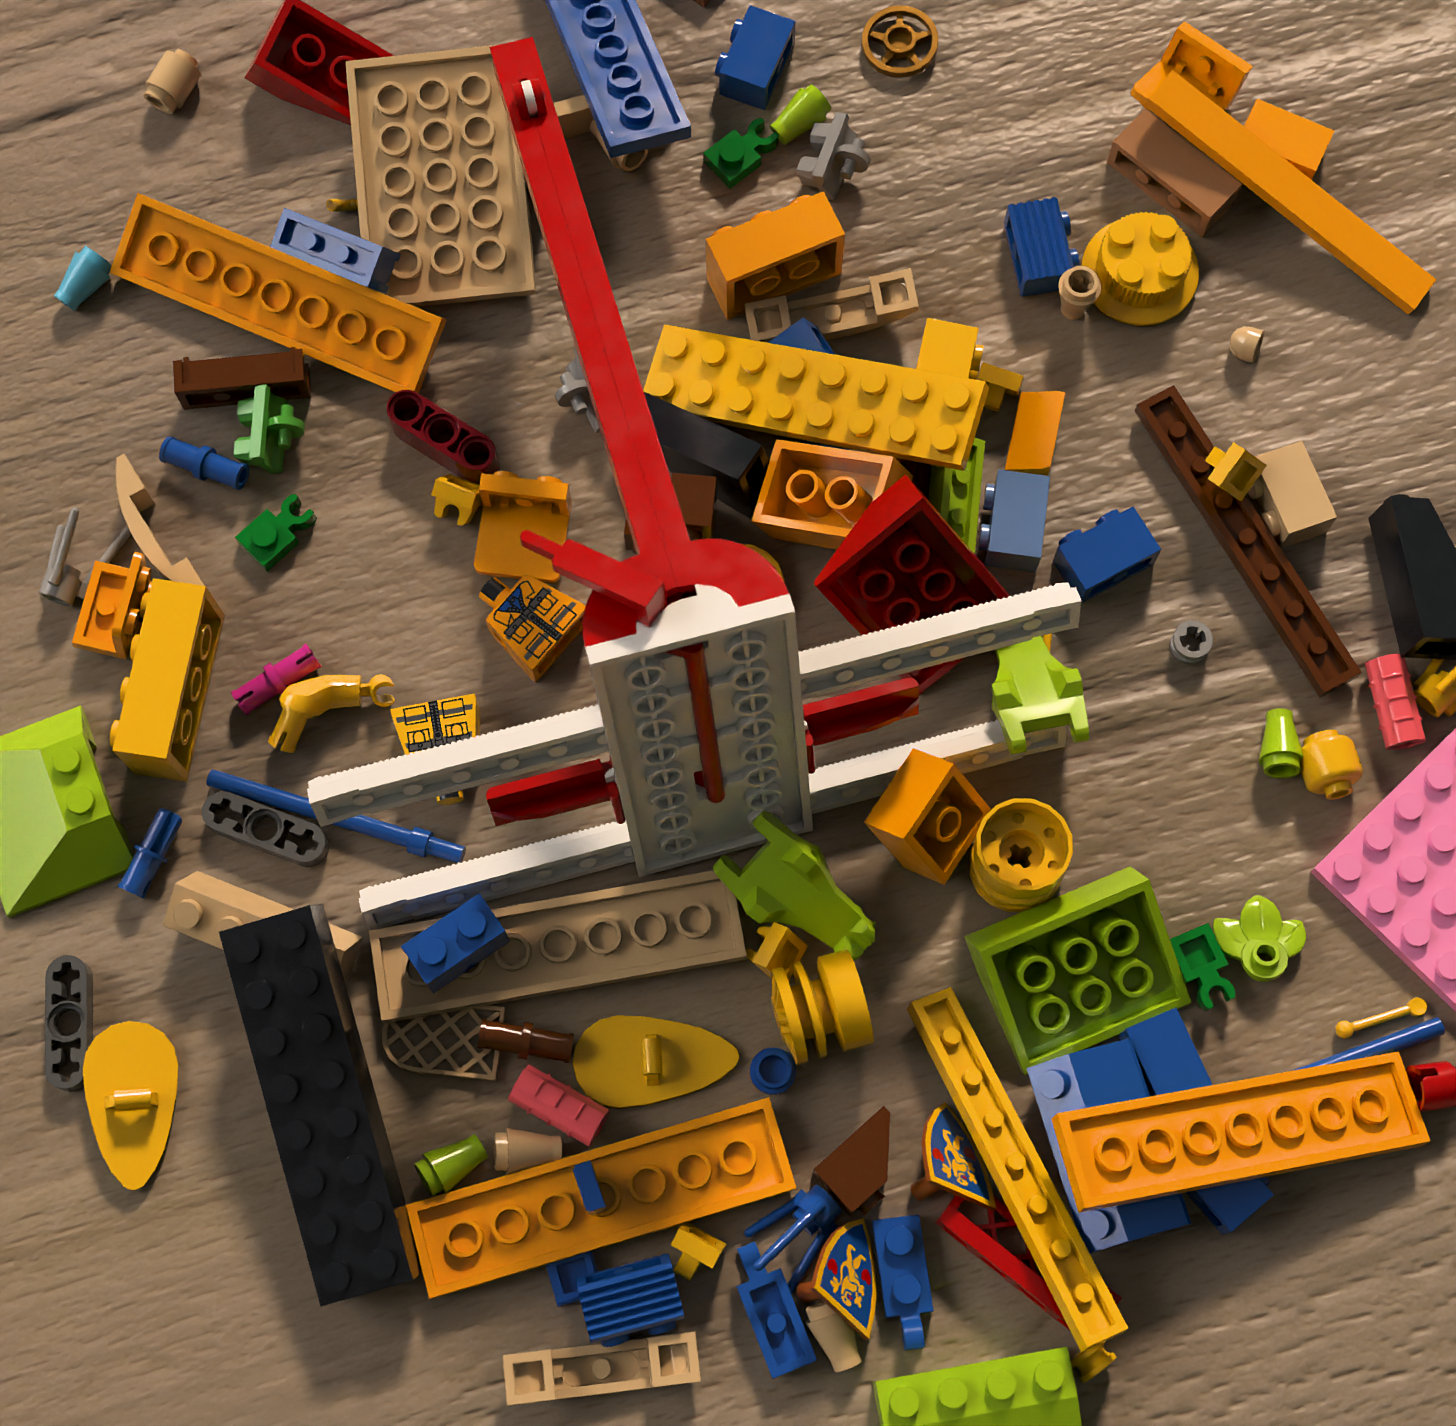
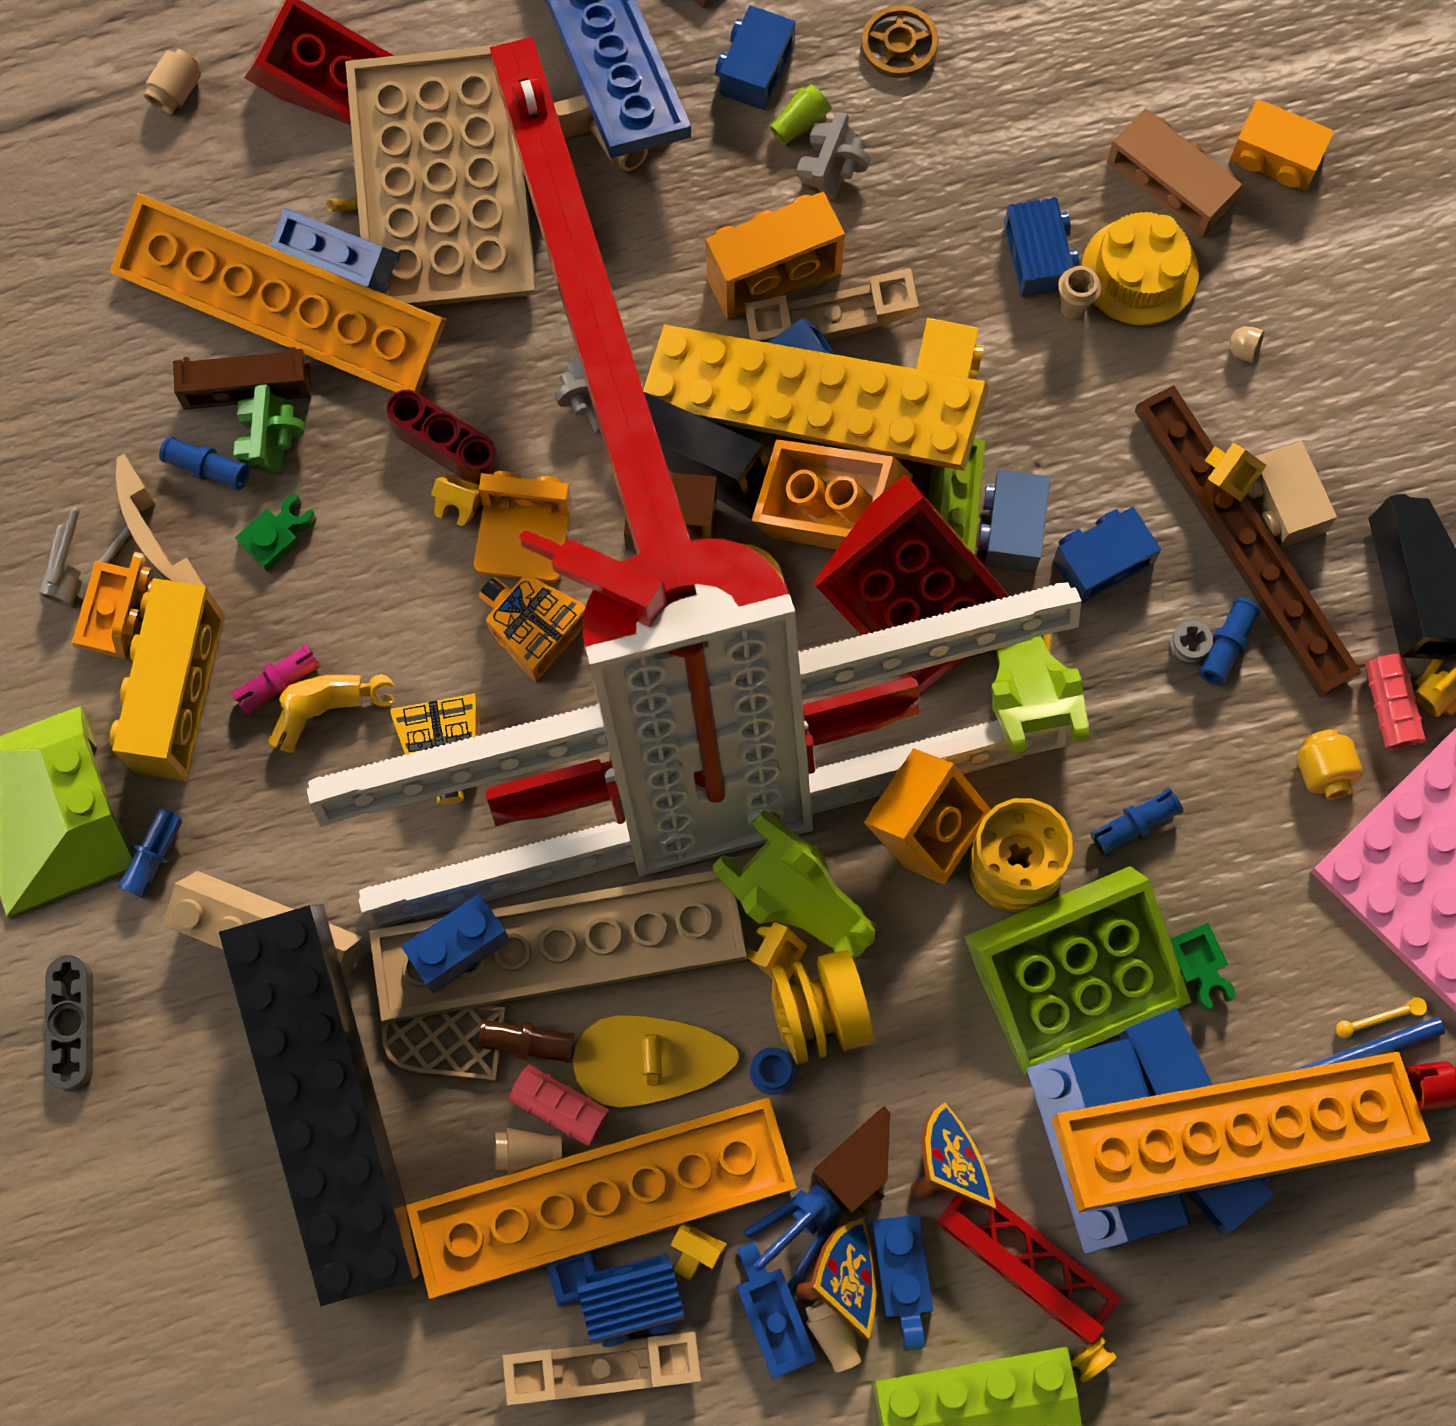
(83, 277): medium azure cone -> none
(131, 1098): yellow shield -> none
(230, 828): dark grey beam -> none
(418, 841): blue bar -> none
(449, 1164): lime cone -> none
(589, 1188): blue tile -> none
(738, 156): green plate -> none
(999, 382): yellow tile -> none
(1017, 1170): yellow plate -> none
(1035, 432): light orange slope -> none
(1136, 822): none -> blue pin
(1201, 63): light orange bracket -> none
(1229, 641): none -> blue pin
(1260, 932): lime plate -> none
(1280, 745): lime cone -> none
(1290, 192): light orange tile -> none

